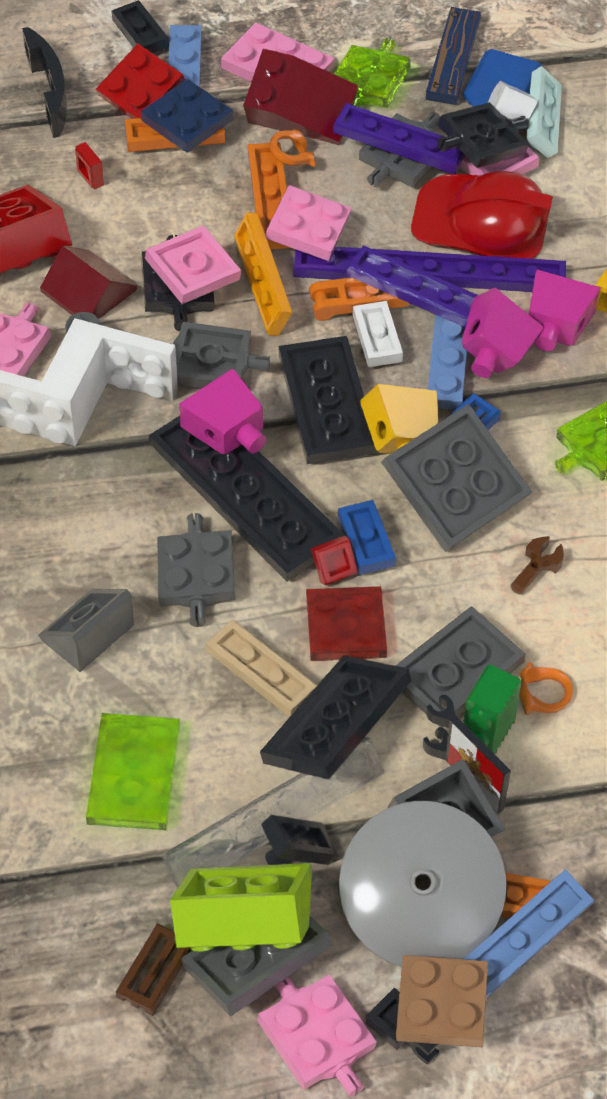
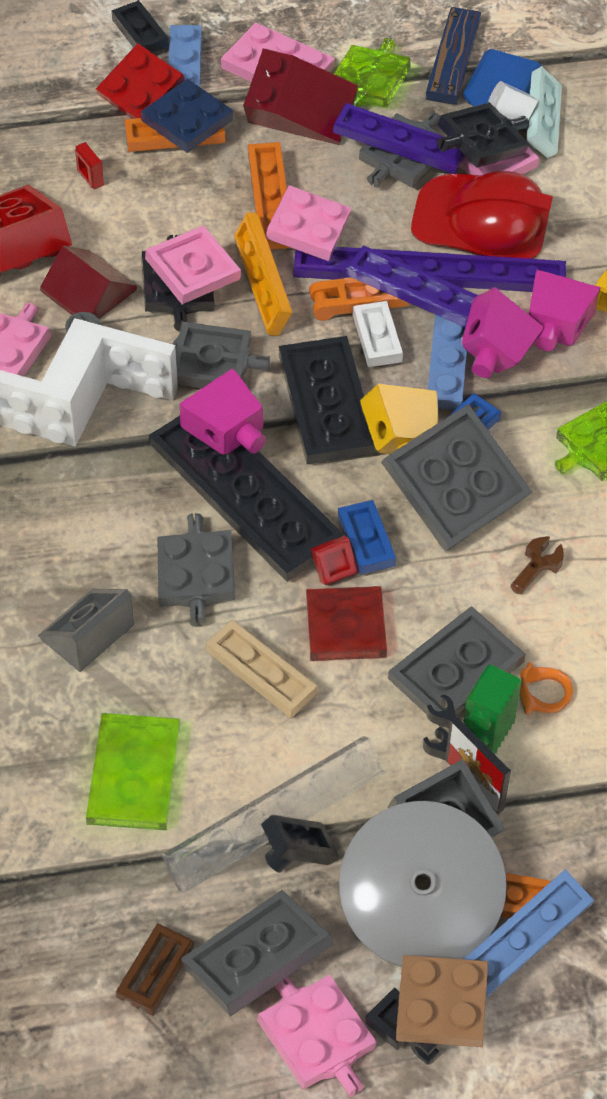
(43, 58): black slope -> none
(242, 906): lime slope -> none
(299, 142): orange piece -> none
(335, 717): black plate -> none

